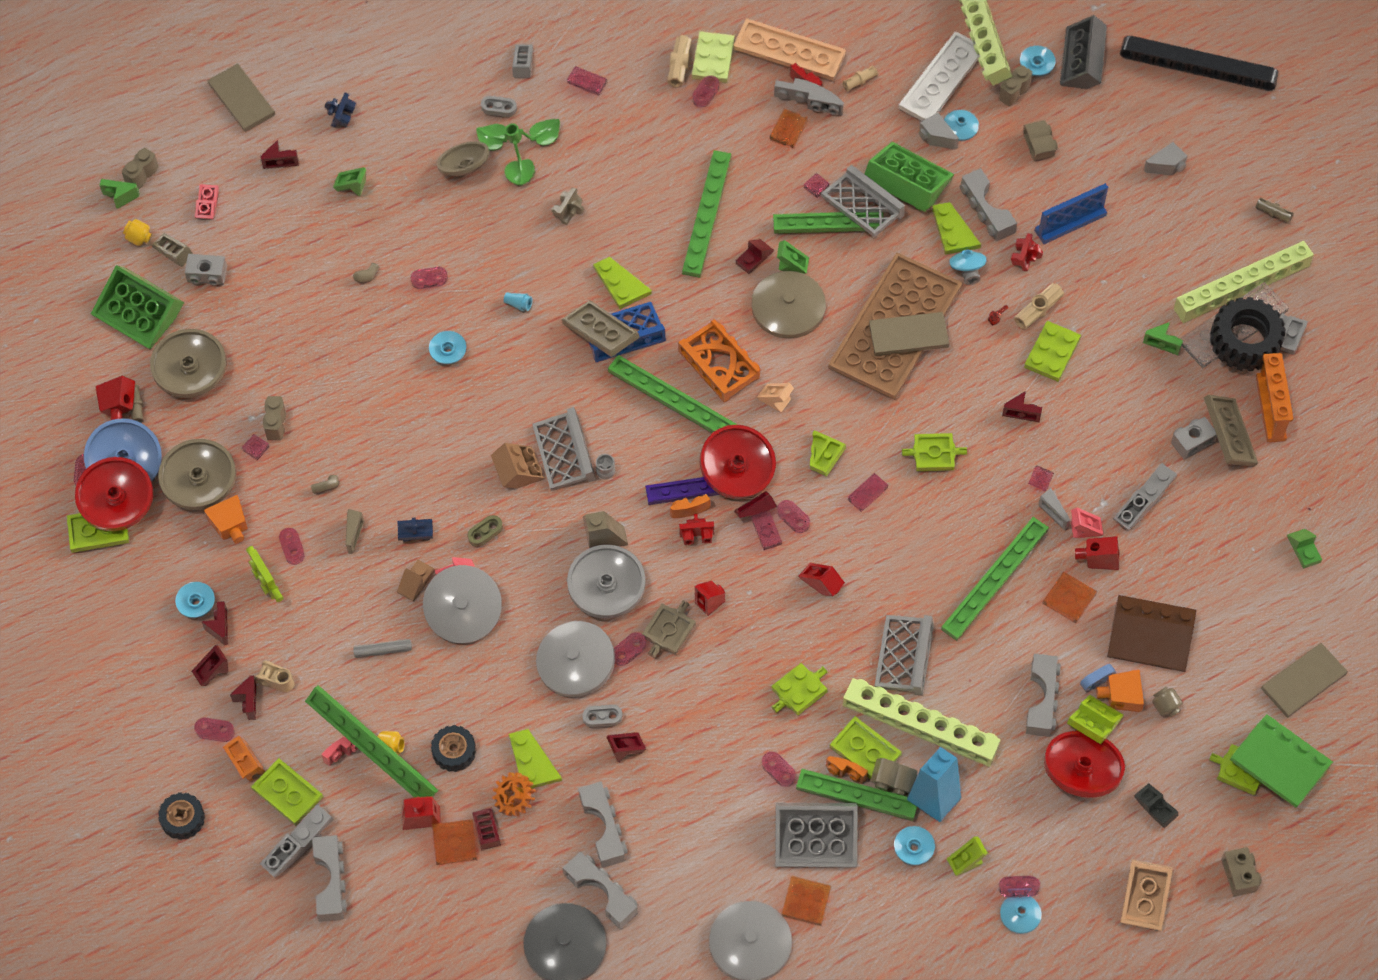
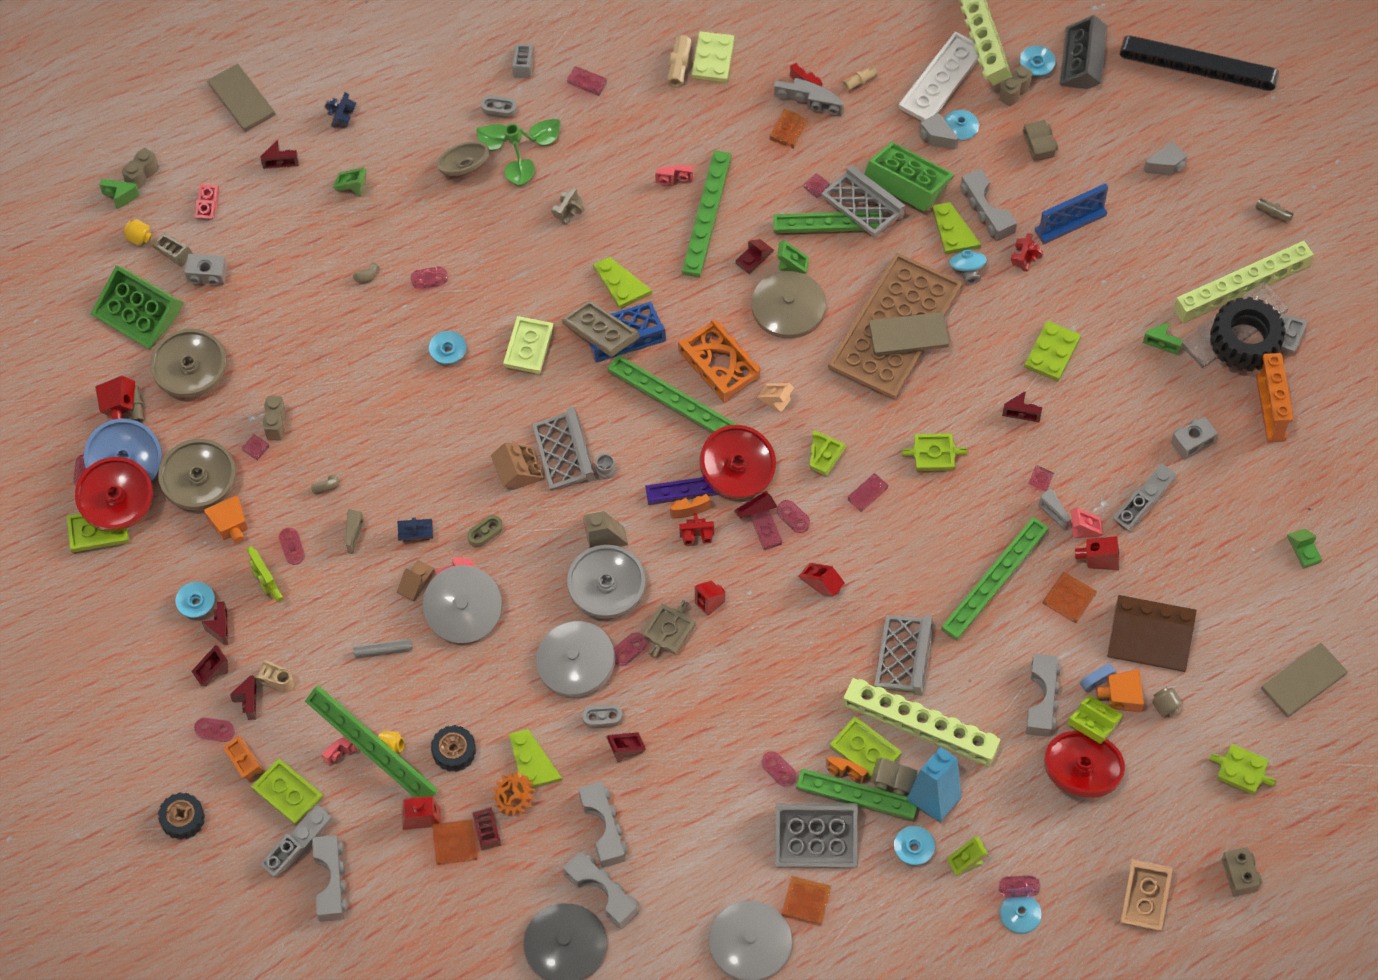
(518, 300): medium azure cone -> none
(528, 345): none -> yellowish green plate
(679, 172): none -> coral slope
(704, 92): clear pink plate -> none
(789, 48): light nougat plate -> none
(799, 689): lime plate -> none
(994, 316): clear red hand -> none
(1032, 312): tan piece -> none
(1155, 805): pearl dark grey slope -> none
(1231, 430): dark tan tile -> none
(1281, 760): bright green slope -> none

